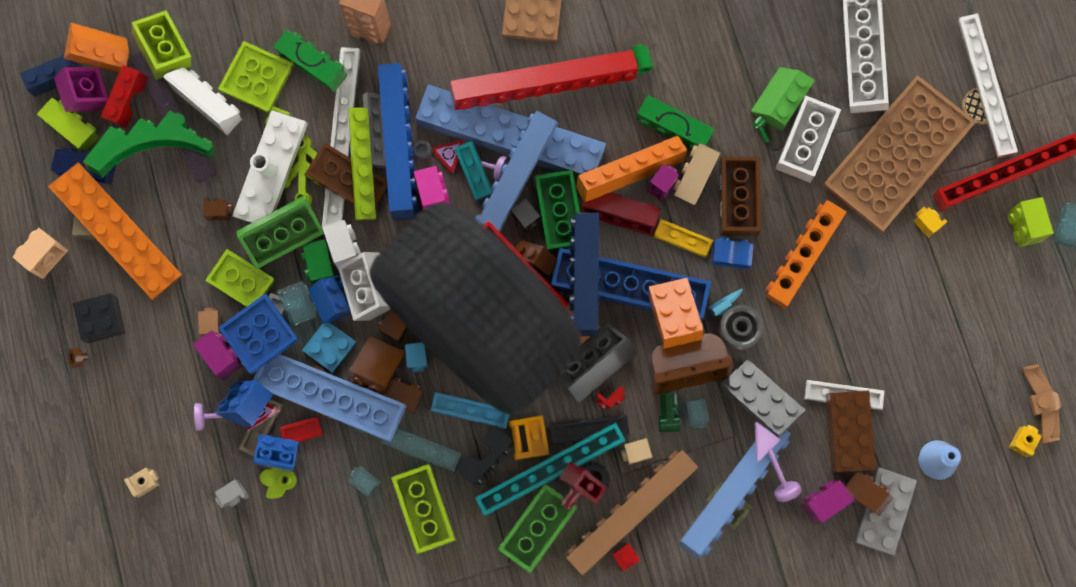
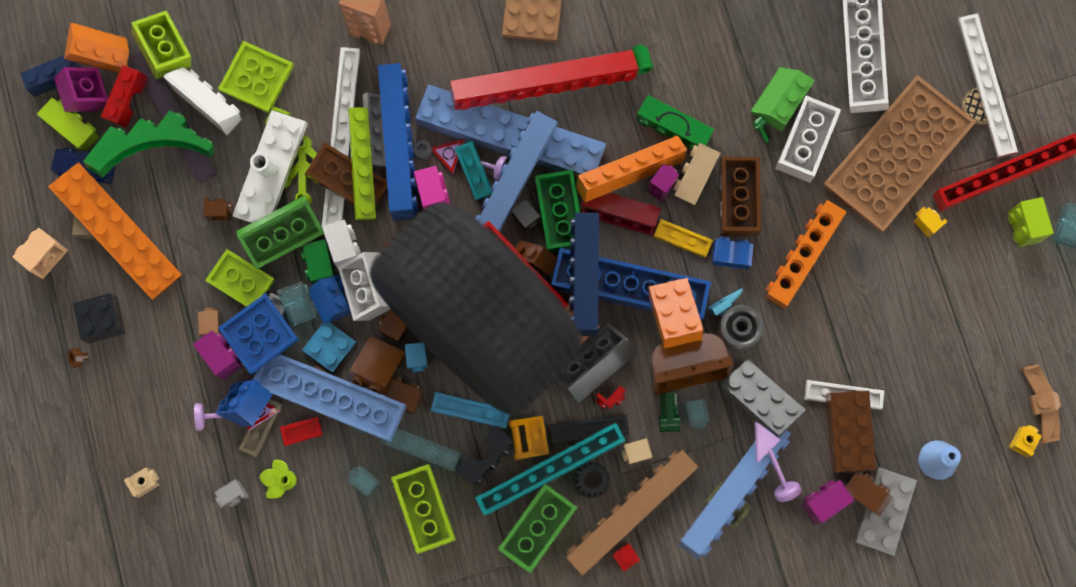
(275, 453): blue slope -> none
(310, 60): green brick -> none
(580, 484): dark red brick -> none

